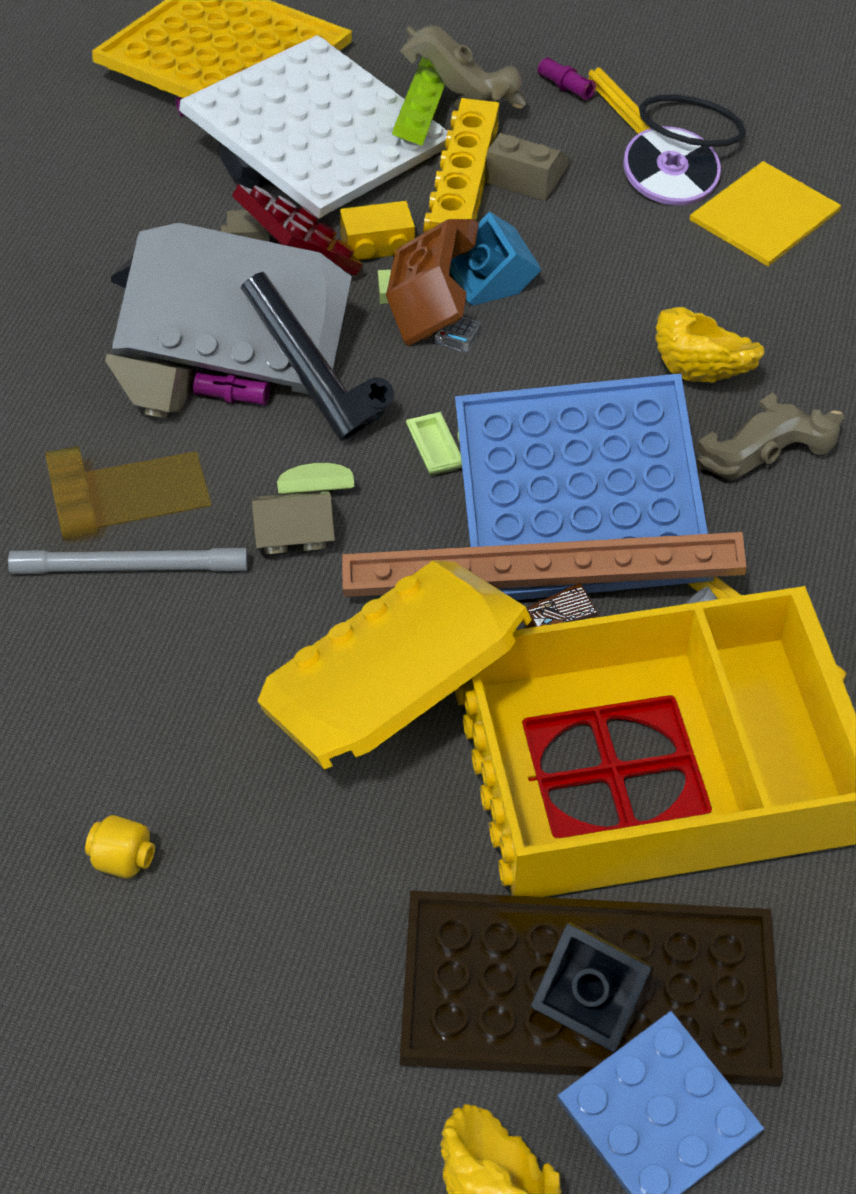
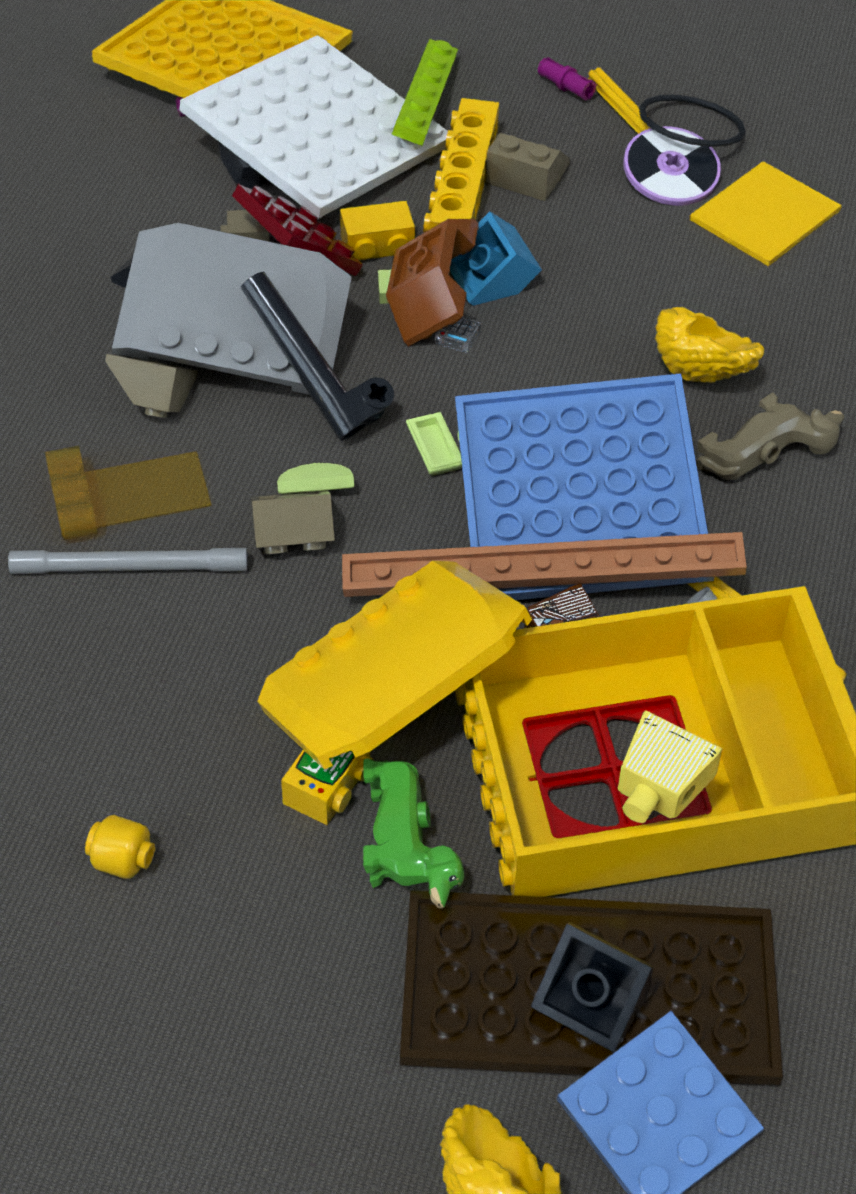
(231, 388): magenta pin -> none
(319, 790): none -> yellow brick
(400, 834): none -> bright green animal
(459, 70): dark tan animal -> none
(665, 768): none -> light yellow torso

